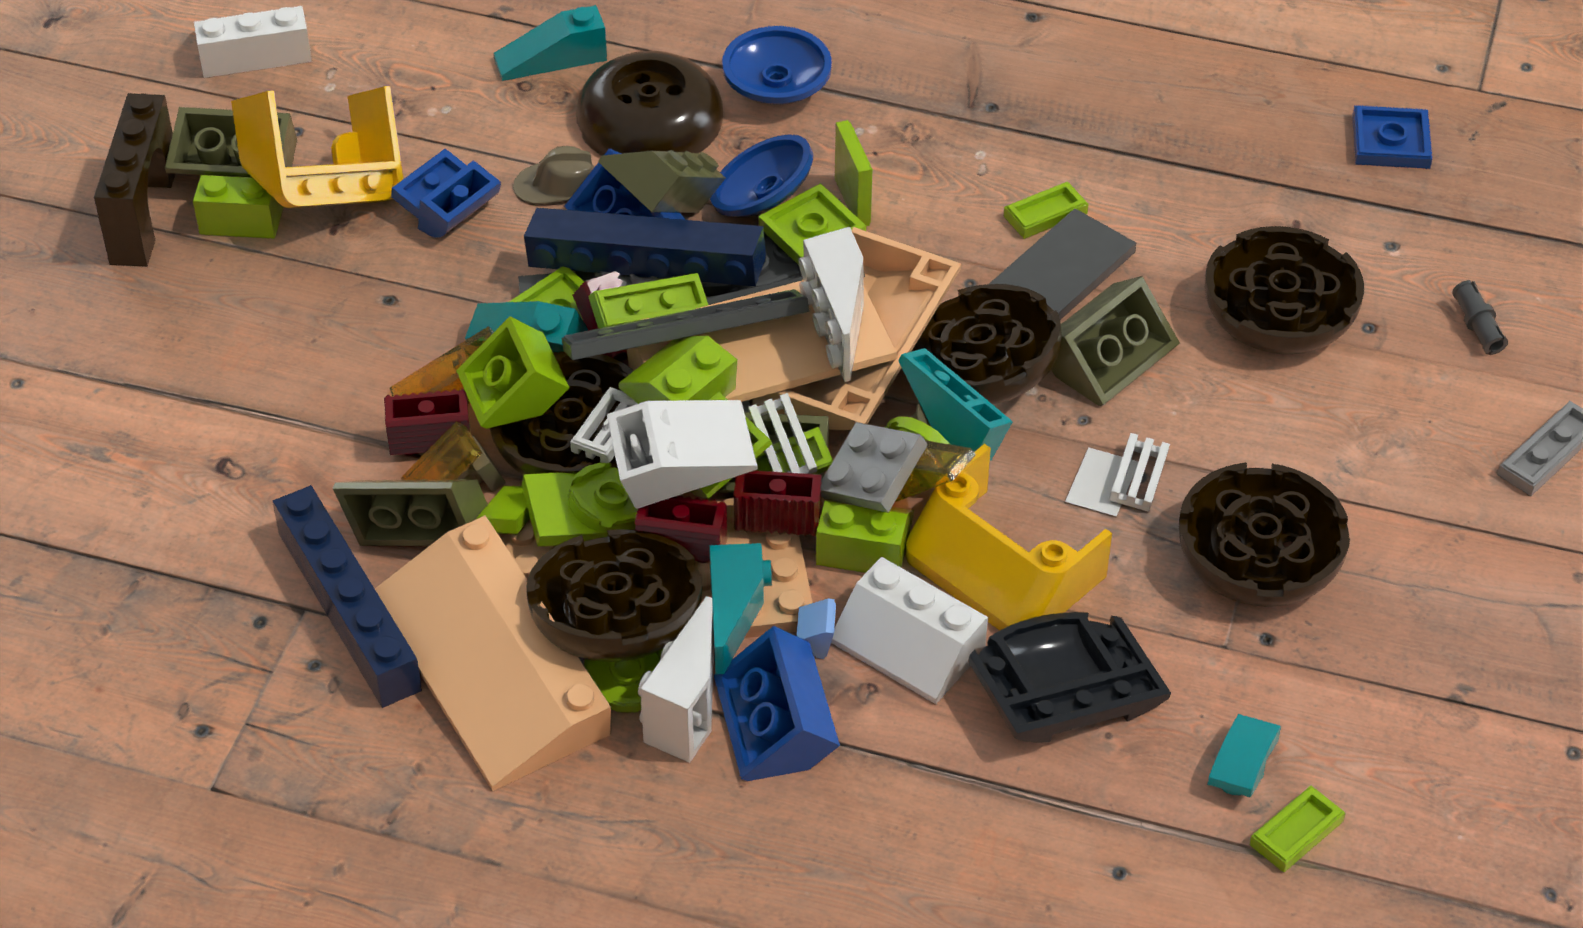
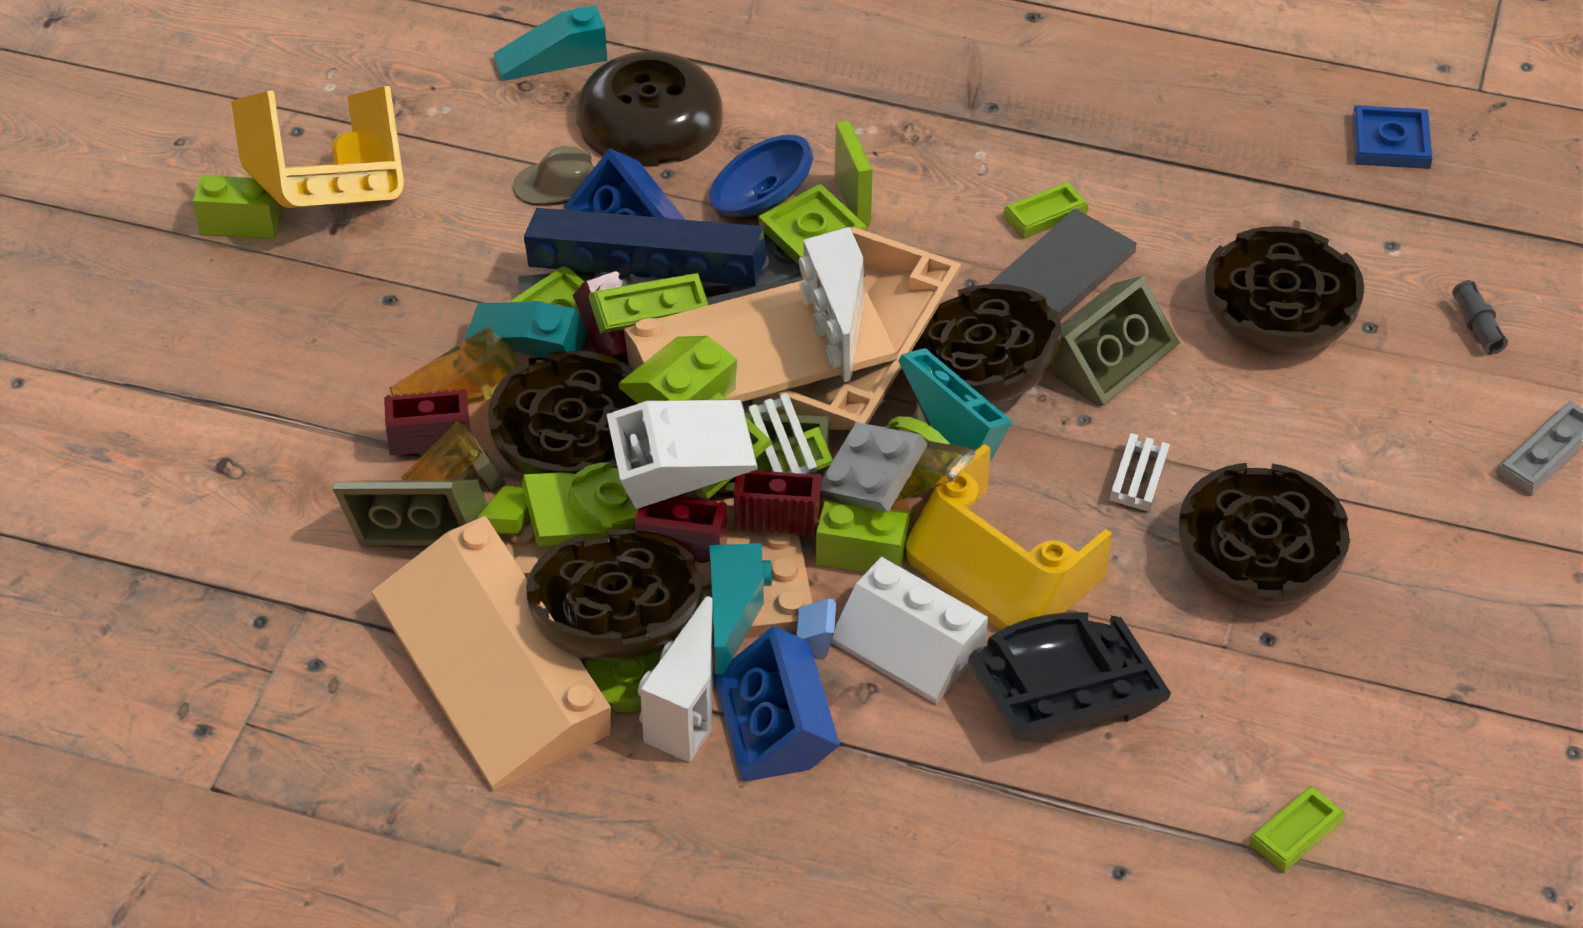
(132, 165): dark brown arch -> none
(207, 143): olive slope -> none
(252, 41): white slope -> none
(347, 596): dark blue brick -> none
(445, 192): blue brick -> none
(512, 375): lime slope -> none
(595, 447): white tile -> none
(666, 179): olive slope -> none
(684, 324): dark grey tile -> none
(776, 64): blue dish -> none
(1096, 479): white sticker -> none
(1244, 755): teal slope -> none

